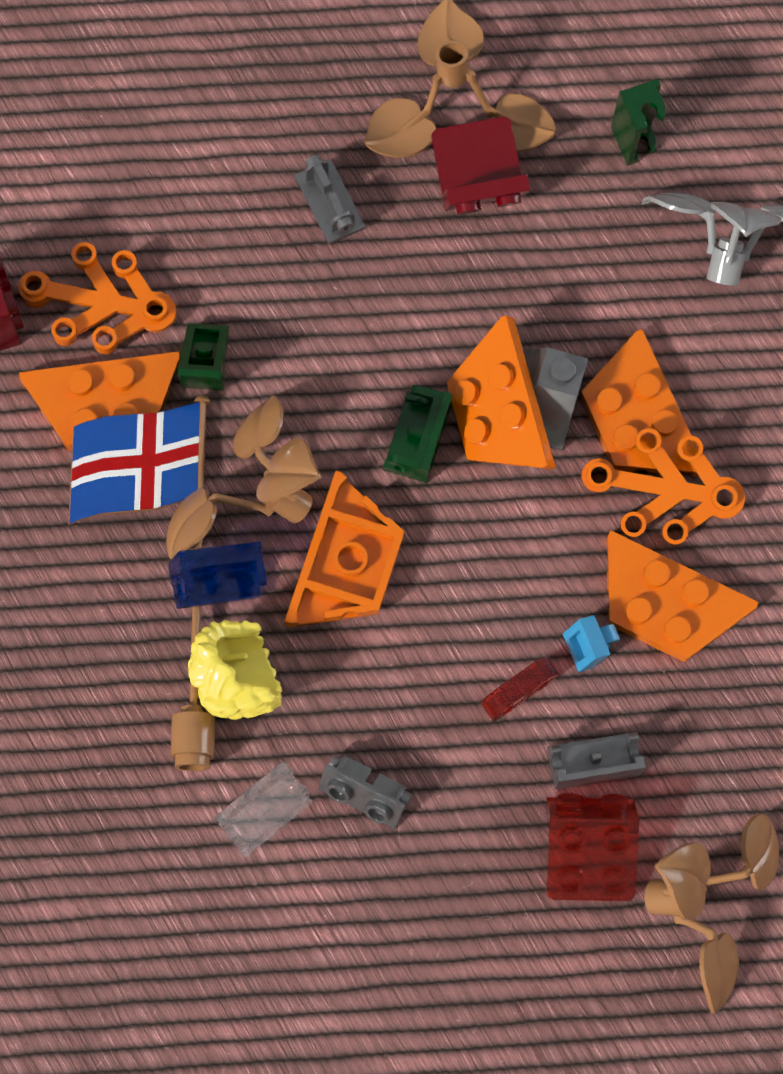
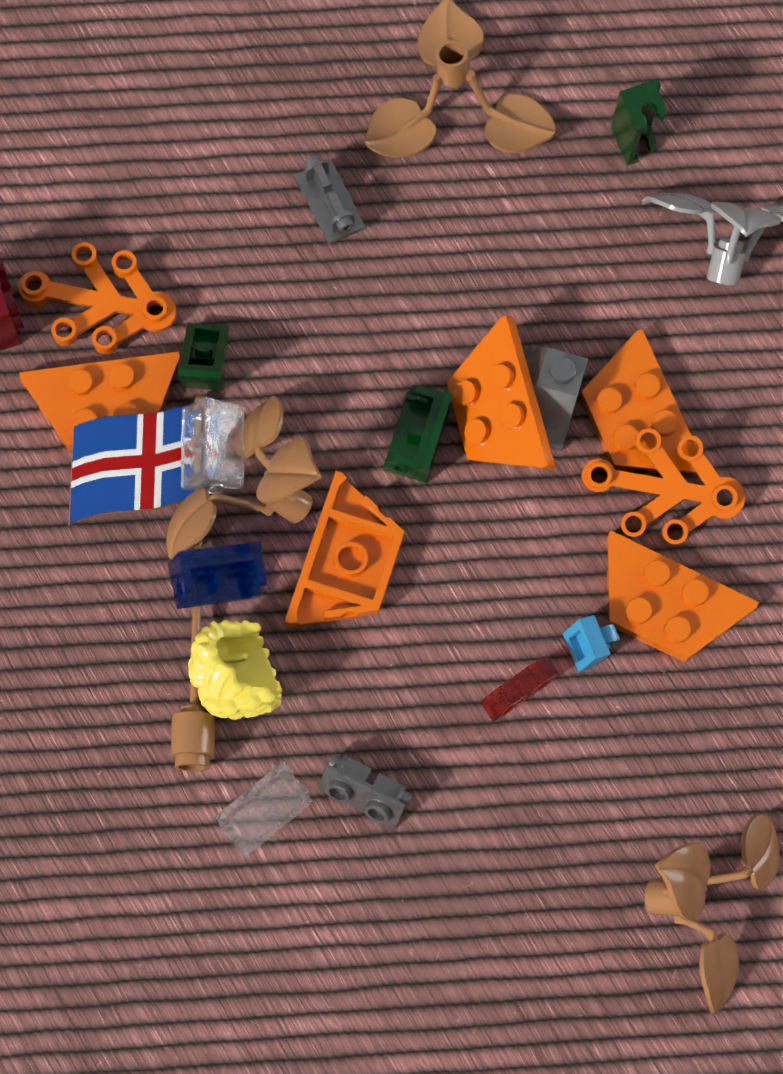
(212, 446): none -> clear hinge
(478, 165): dark red bracket -> none
(592, 847): clear red bracket -> none
(595, 760): flat silver hinge -> none

